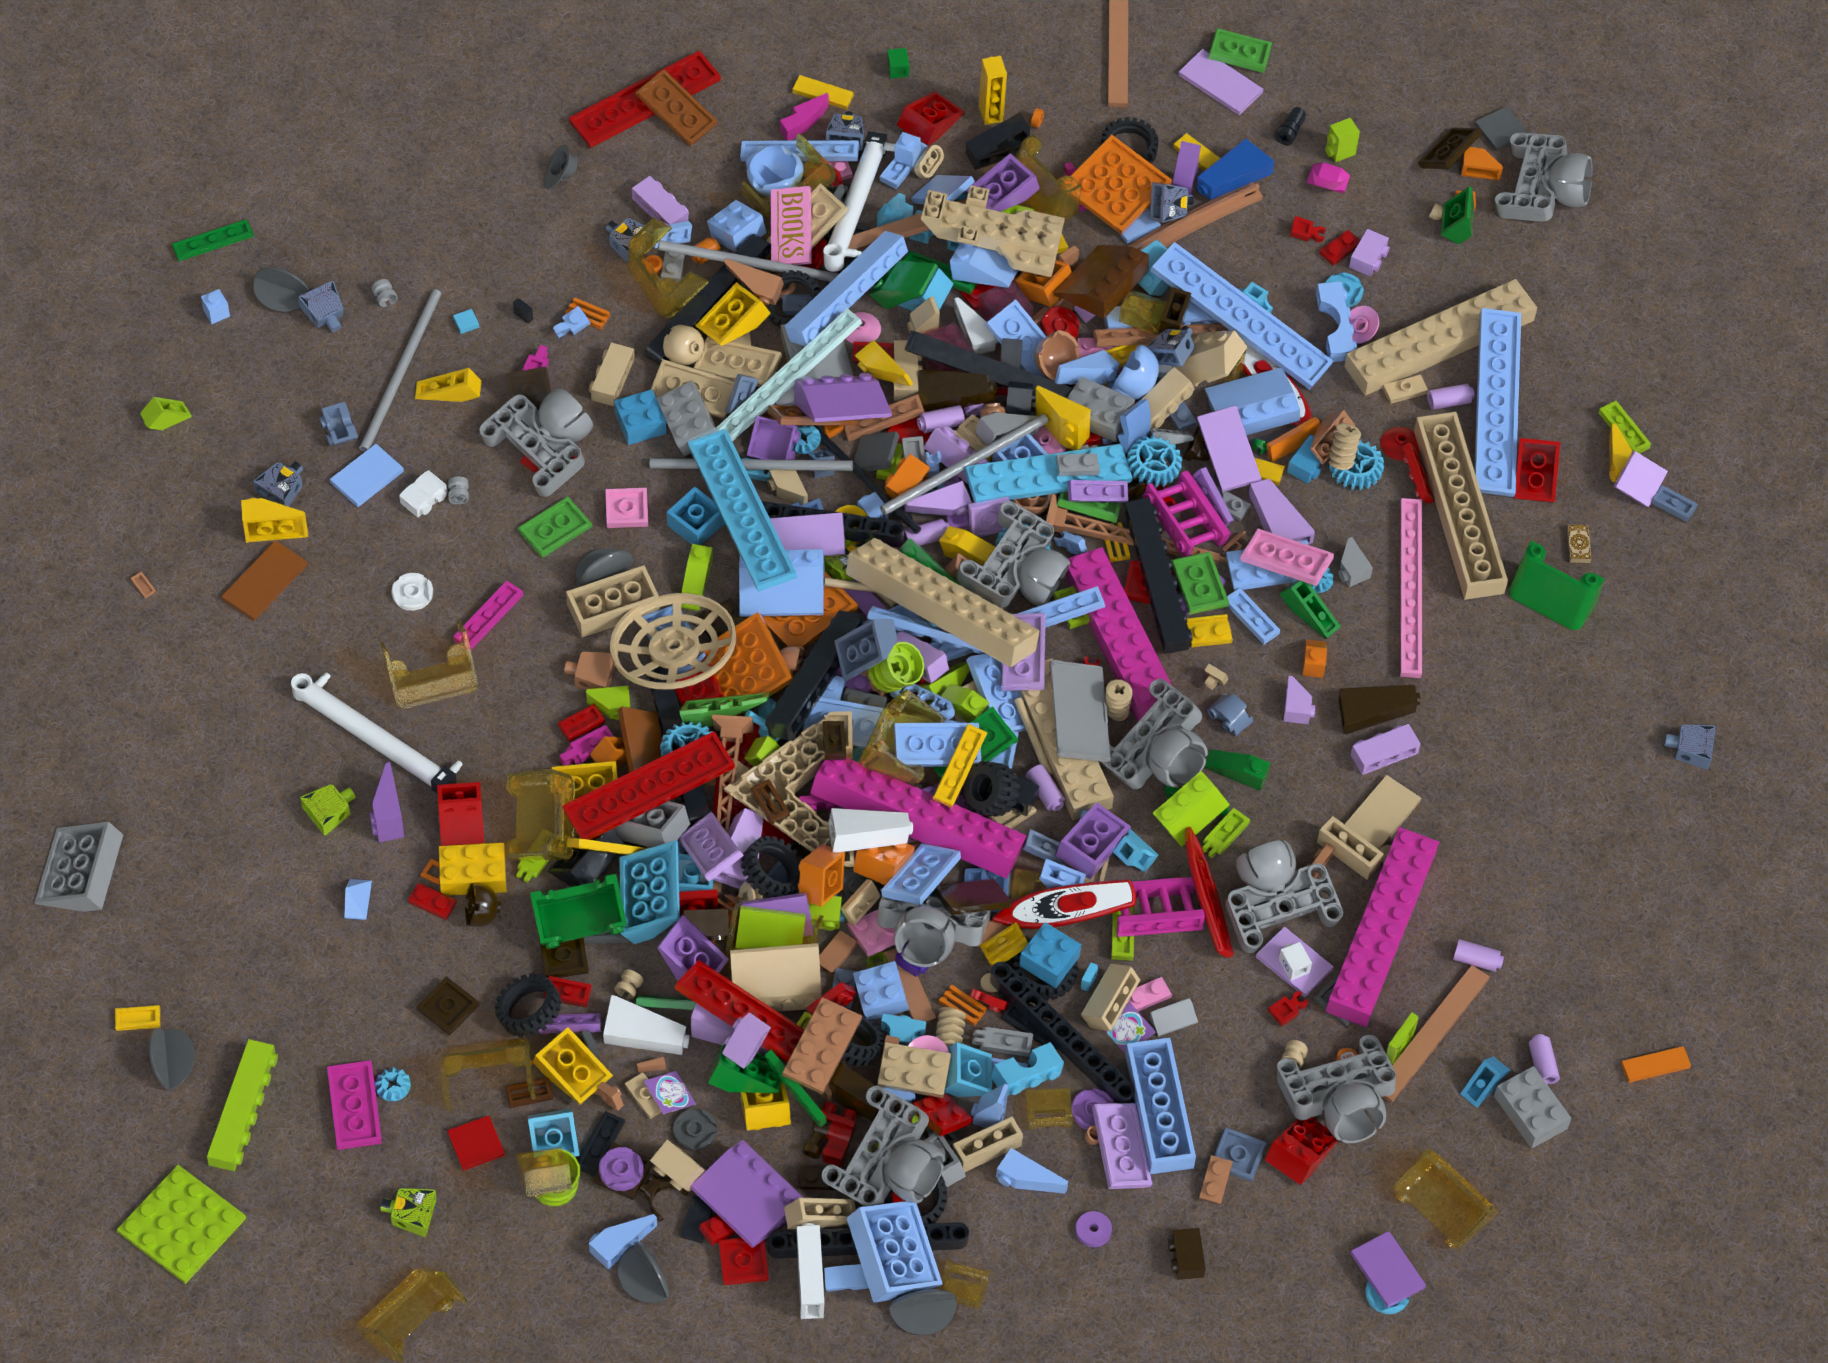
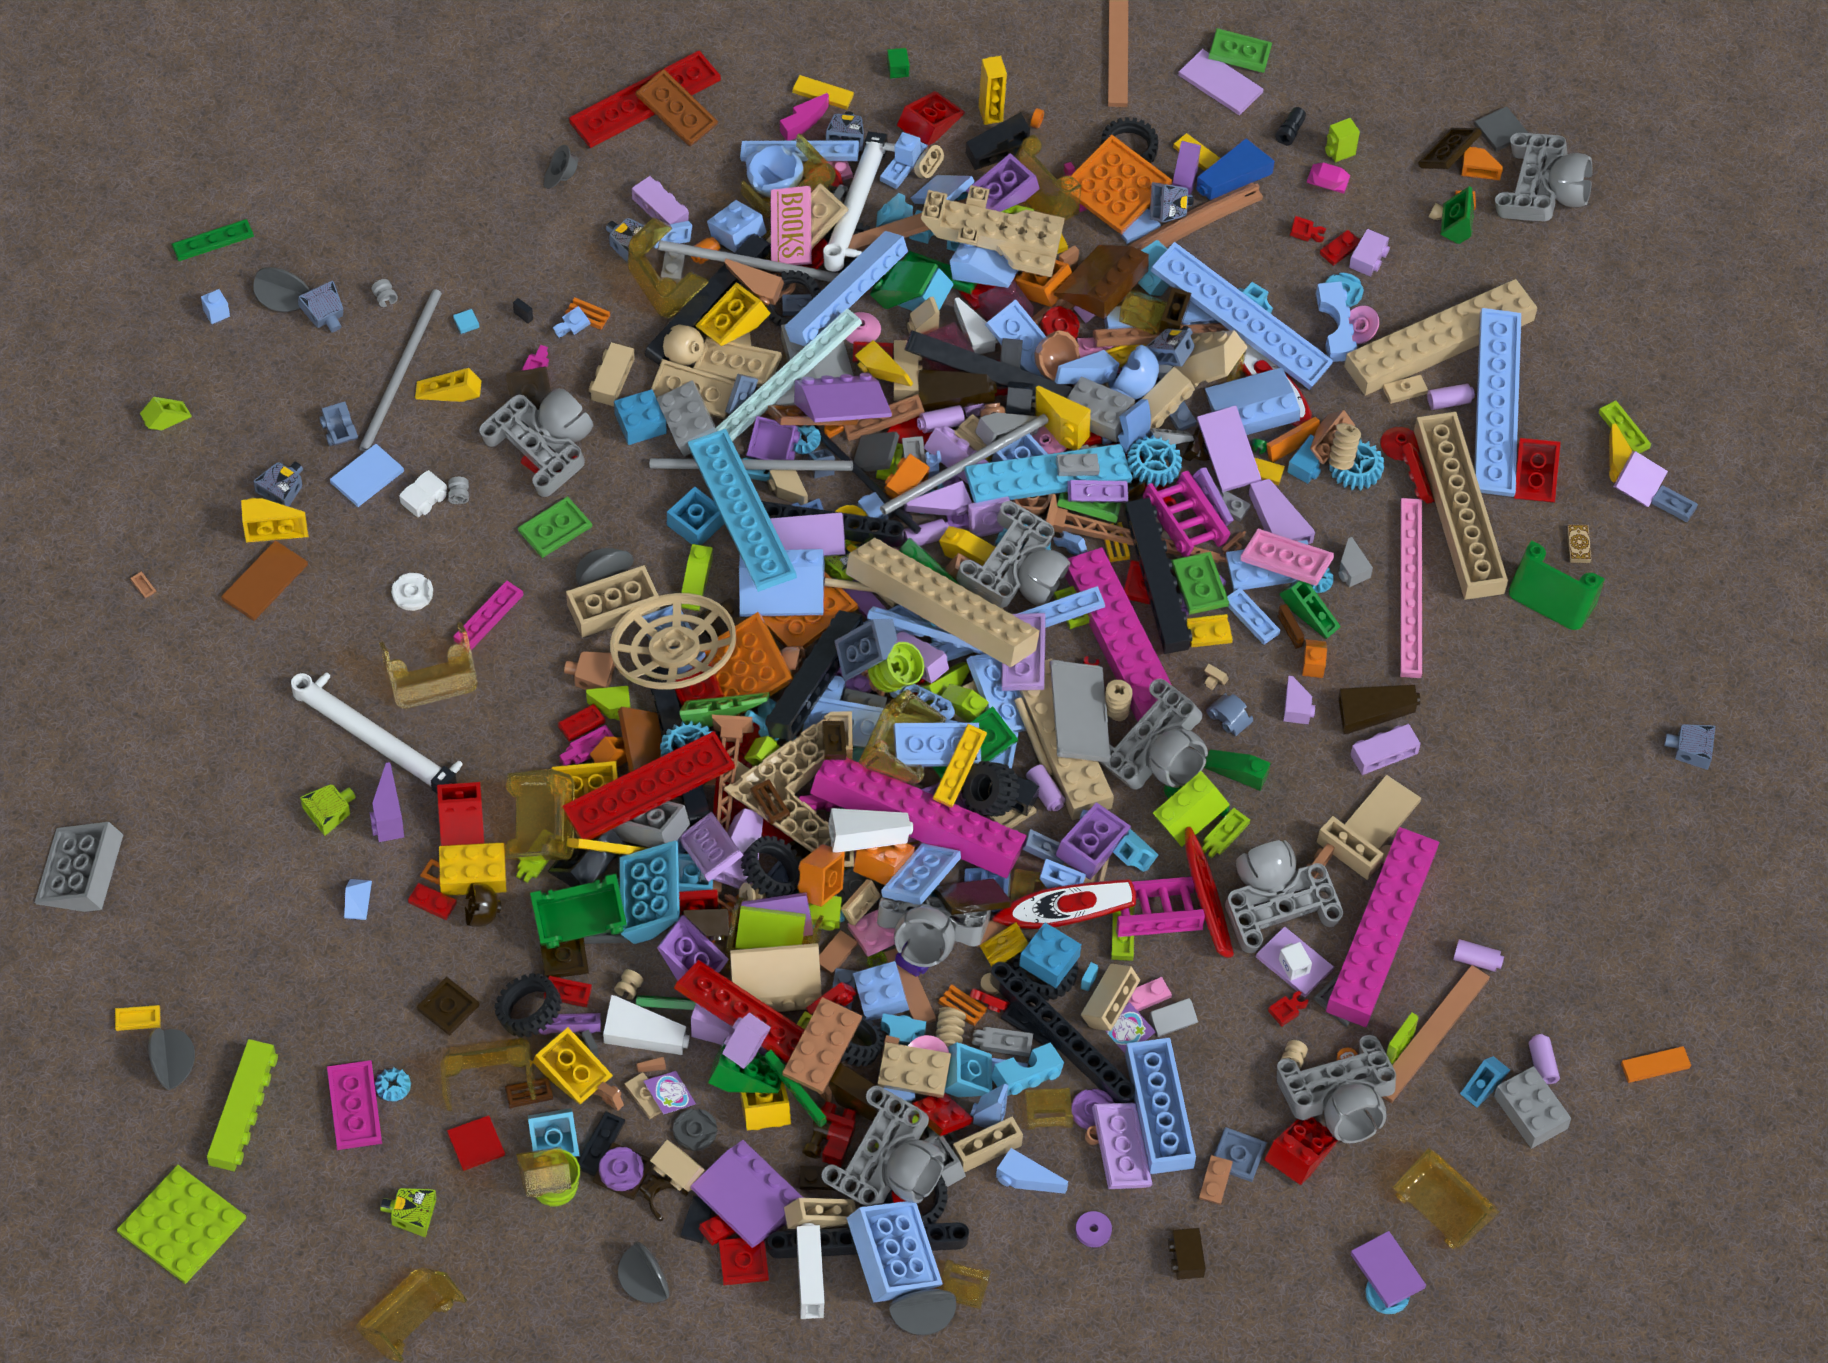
(616, 1240): light blue slope -> none
(626, 507): bright pink plate -> none
(656, 262): orange tile -> none
(845, 1277): light blue slope -> none
(1291, 626): none -> reddish brown tile

